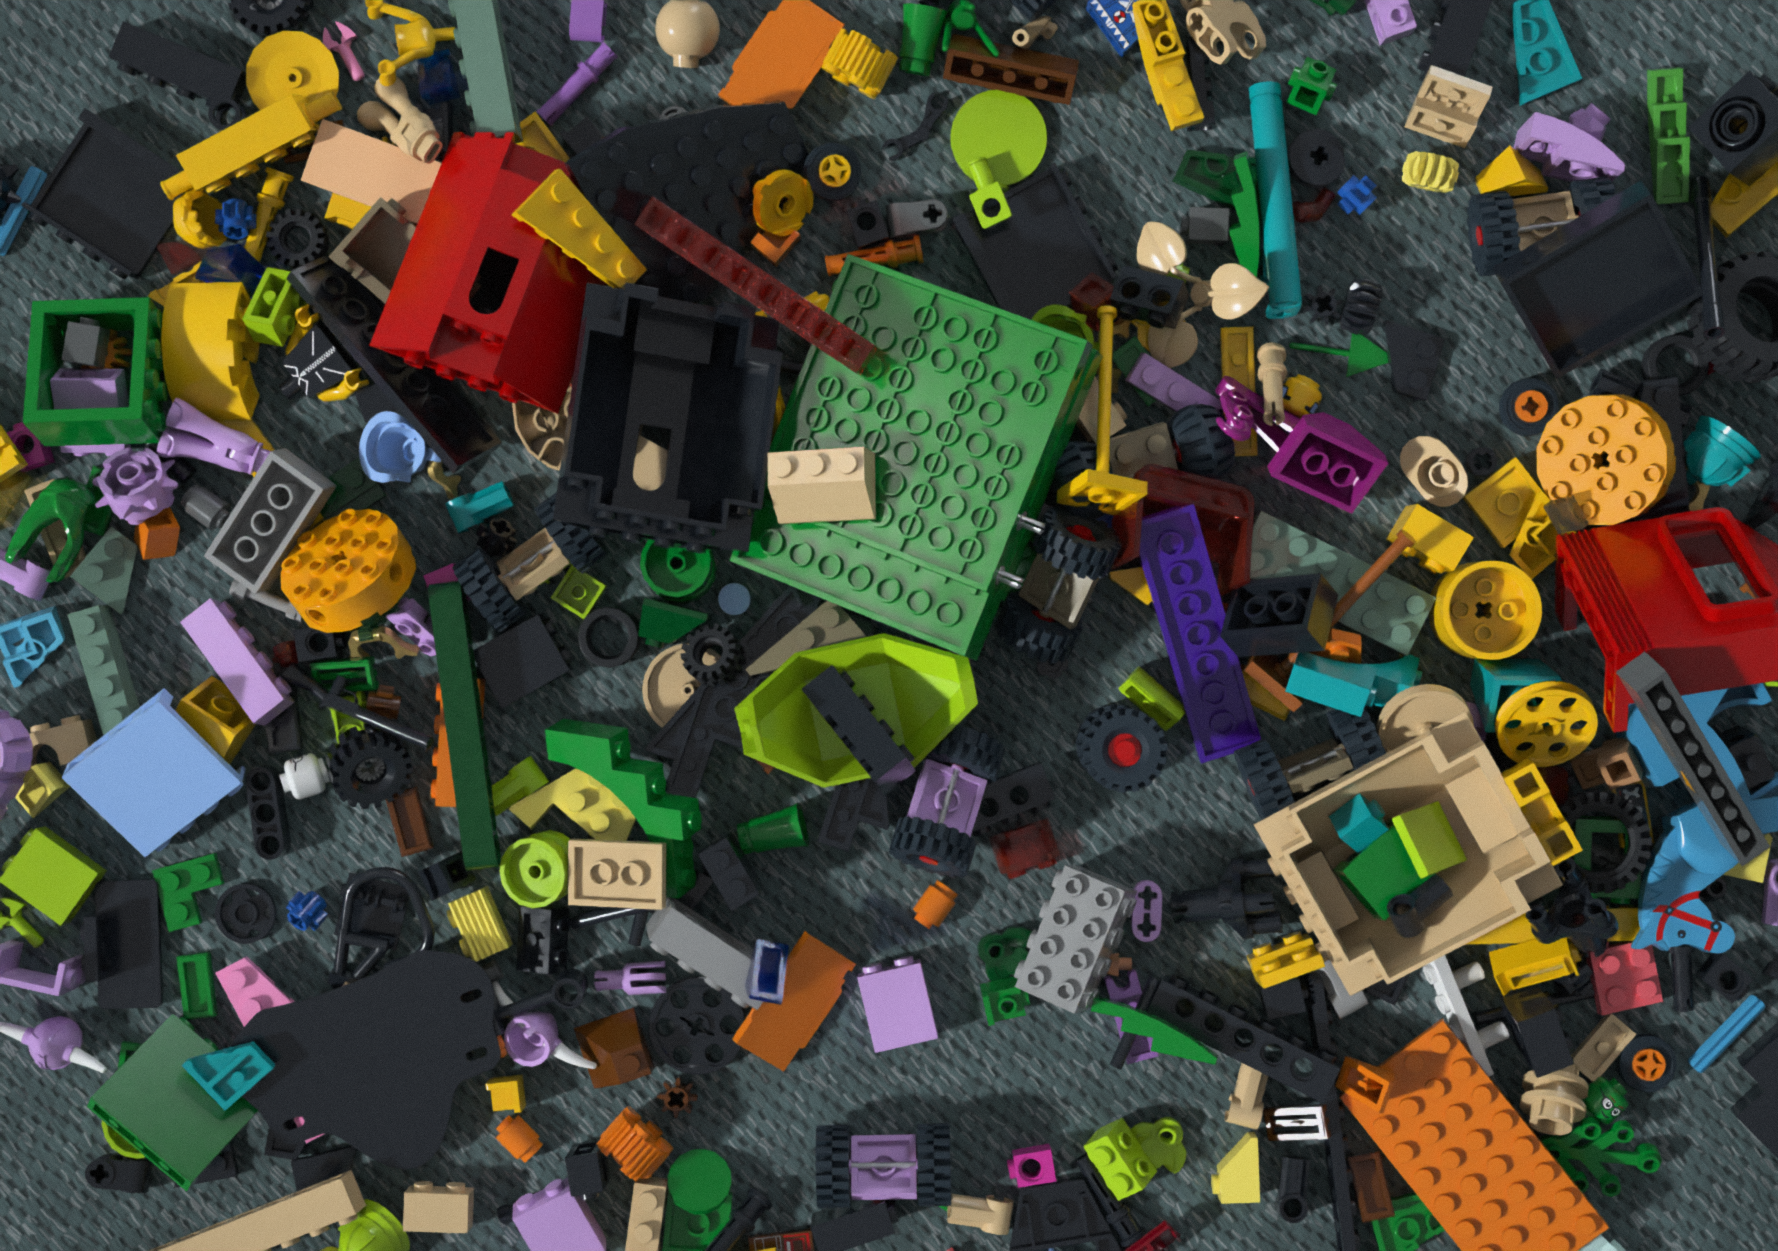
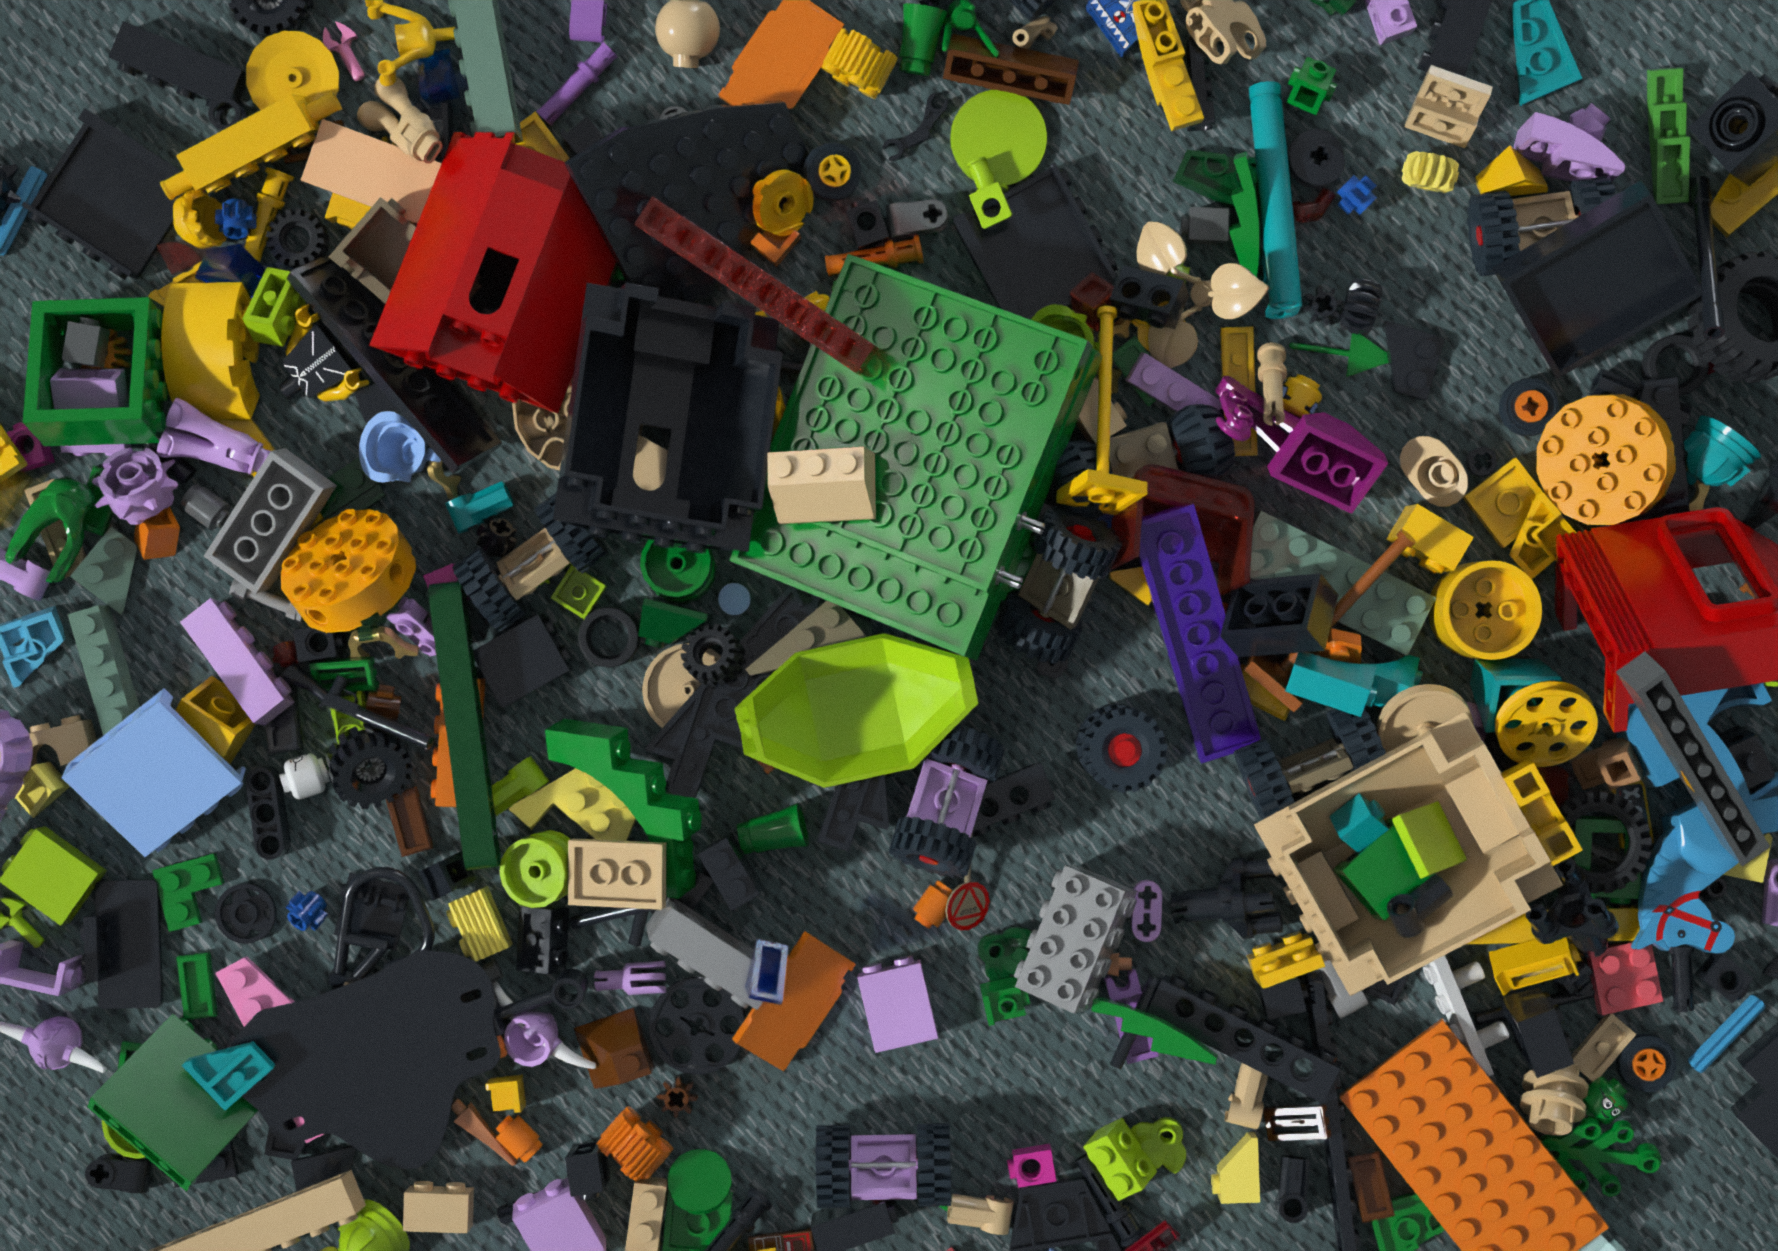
(472, 1121): none -> nougat piece
(571, 222): yellow wing -> none
(859, 730): black wedge -> none
(967, 904): none -> piece
(1025, 848): clear red cylinder -> none
(1152, 698): lime brick -> none
(1366, 1083): orange slope -> none
(1566, 514): clear smoke tile -> none

